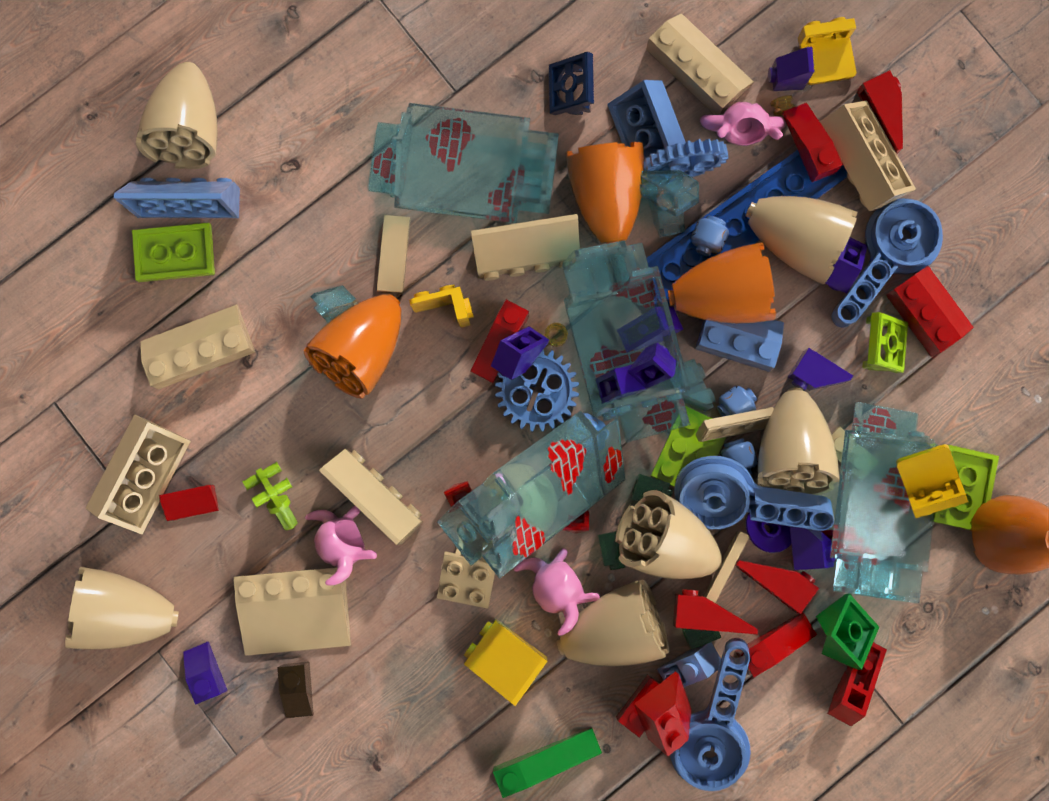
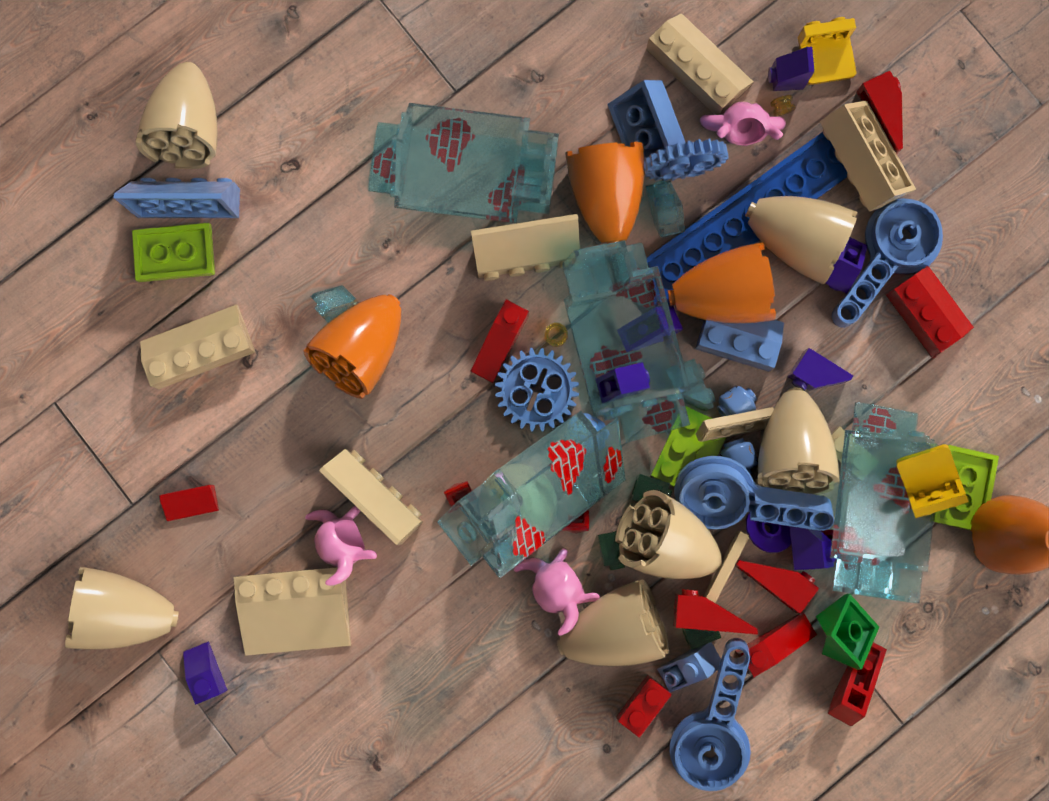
(137, 475): tan slope -> none
(279, 504): lime axle -> none
(295, 689): dark brown slope -> none
(393, 254): tan tile -> none
(447, 295): yellow bracket -> none
(465, 582): tan plate -> none
(504, 661): yellow slope -> none
(518, 352): dark purple slope -> none
(545, 762): green slope -> none
(557, 83): dark blue piece -> none
(653, 366): dark purple slope -> none
(666, 714): red slope -> none
(670, 190): clear light blue slope -> none
(709, 235): medium blue head -> none
(812, 142): red slope -> none
(898, 331): lime piece -> none

